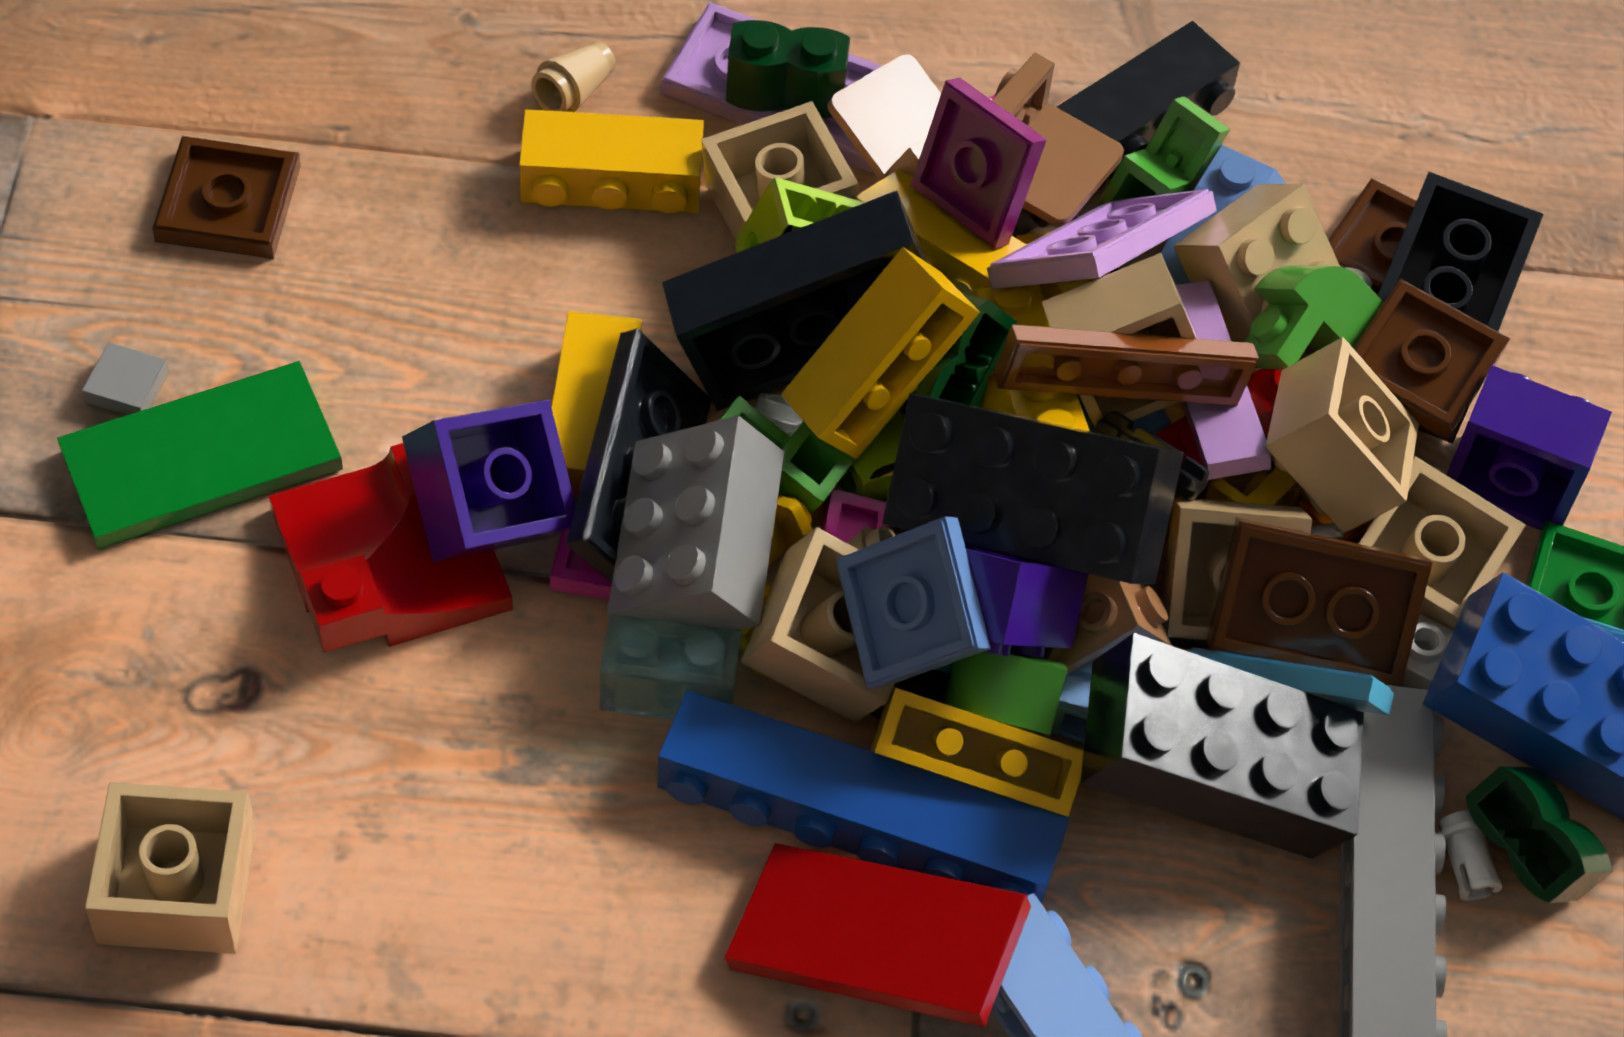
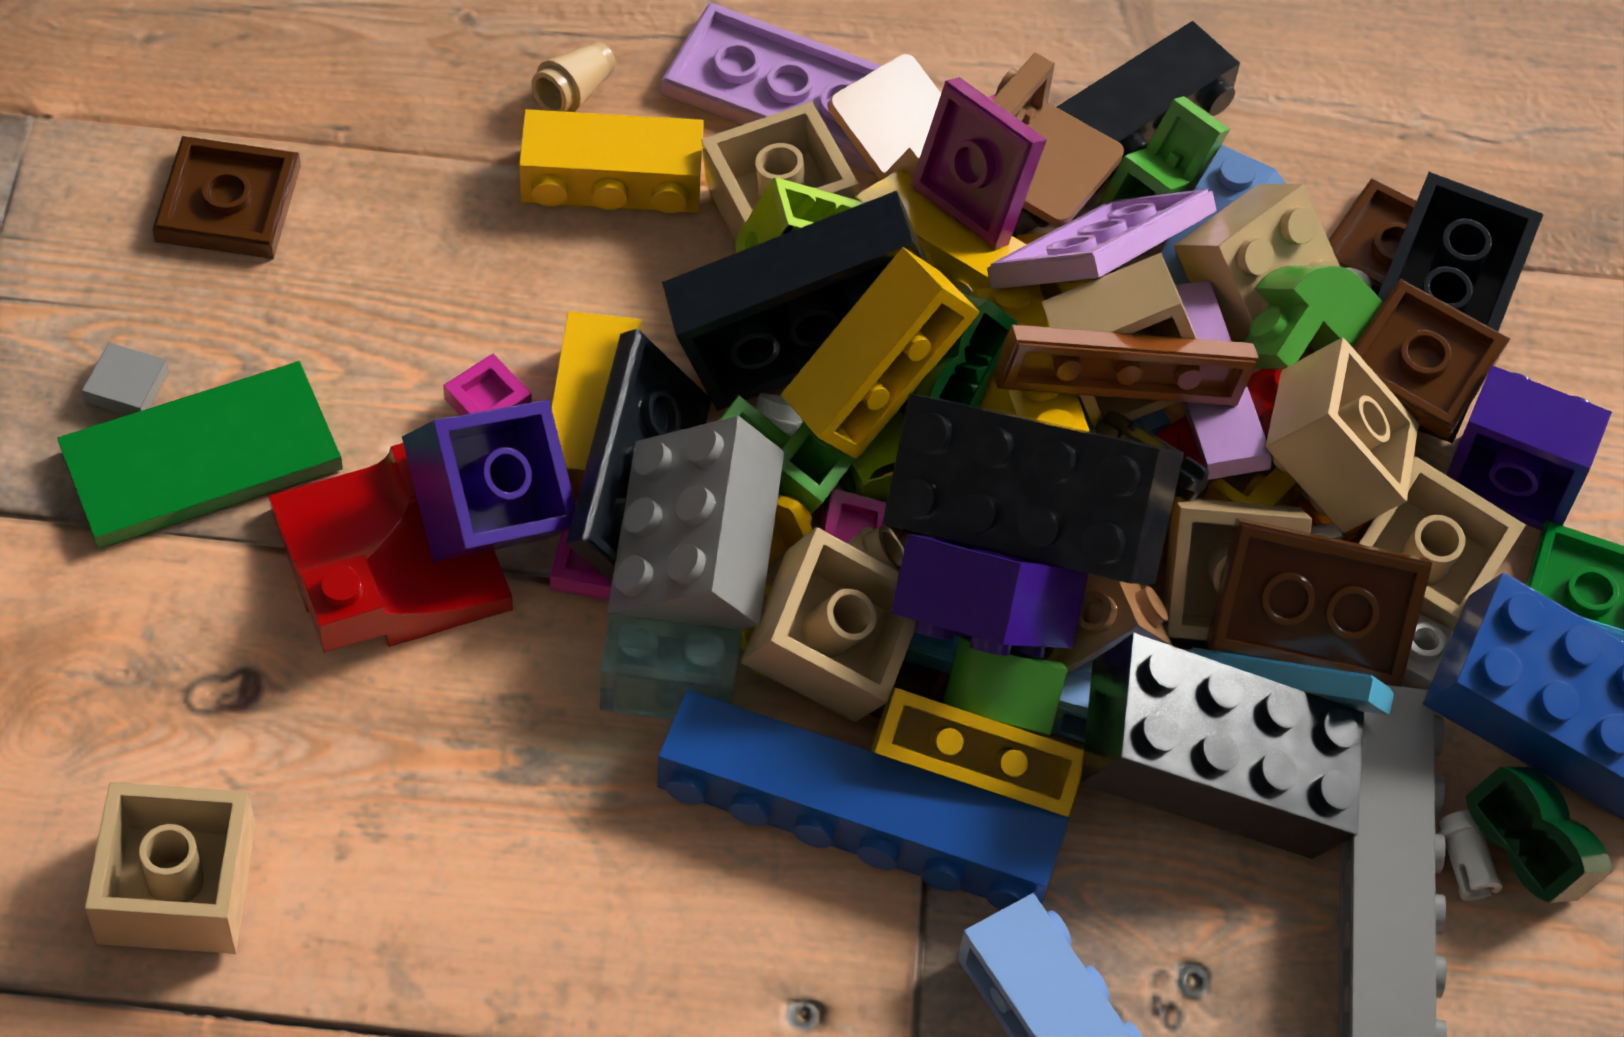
(485, 388): none -> dark pink plate
(785, 67): dark green brick -> none
(879, 933): red tile -> none
(912, 603): medium blue tile -> none

